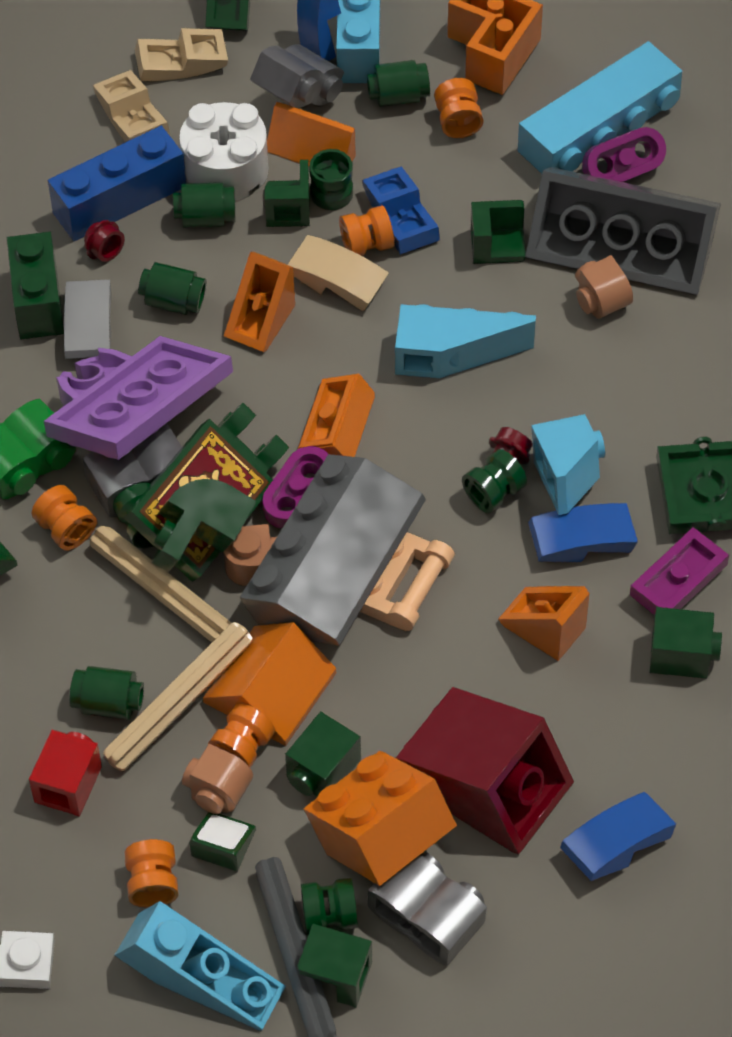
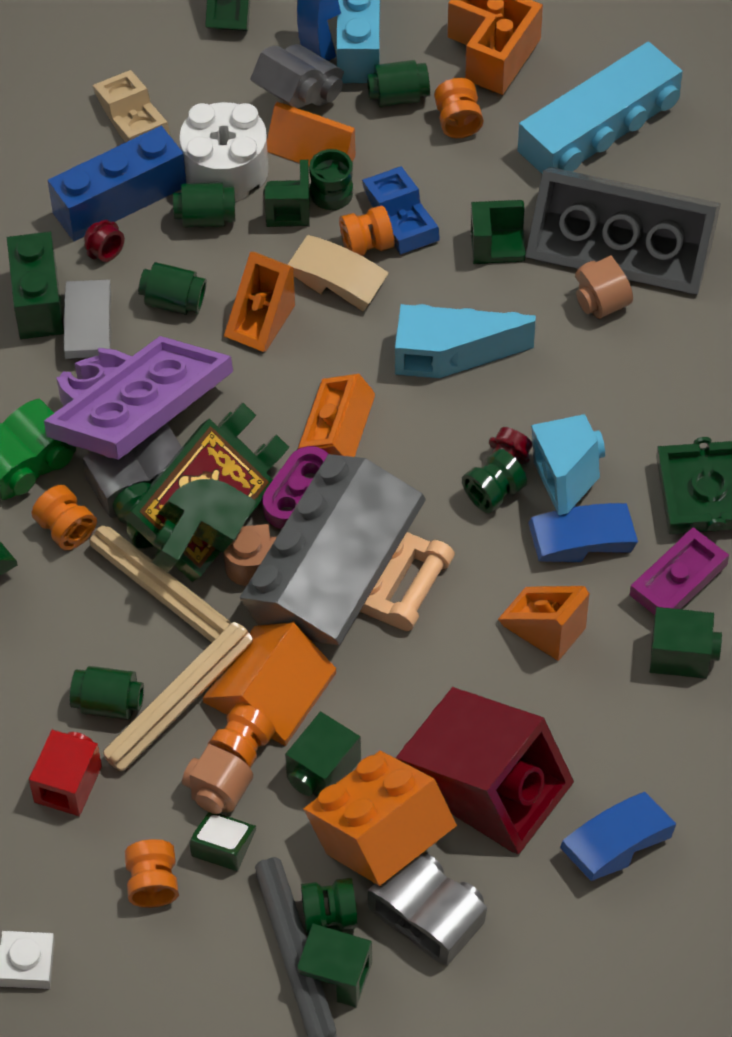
(189, 56): tan slope -> none
(198, 966): medium azure slope -> none
(621, 155): magenta plate -> none

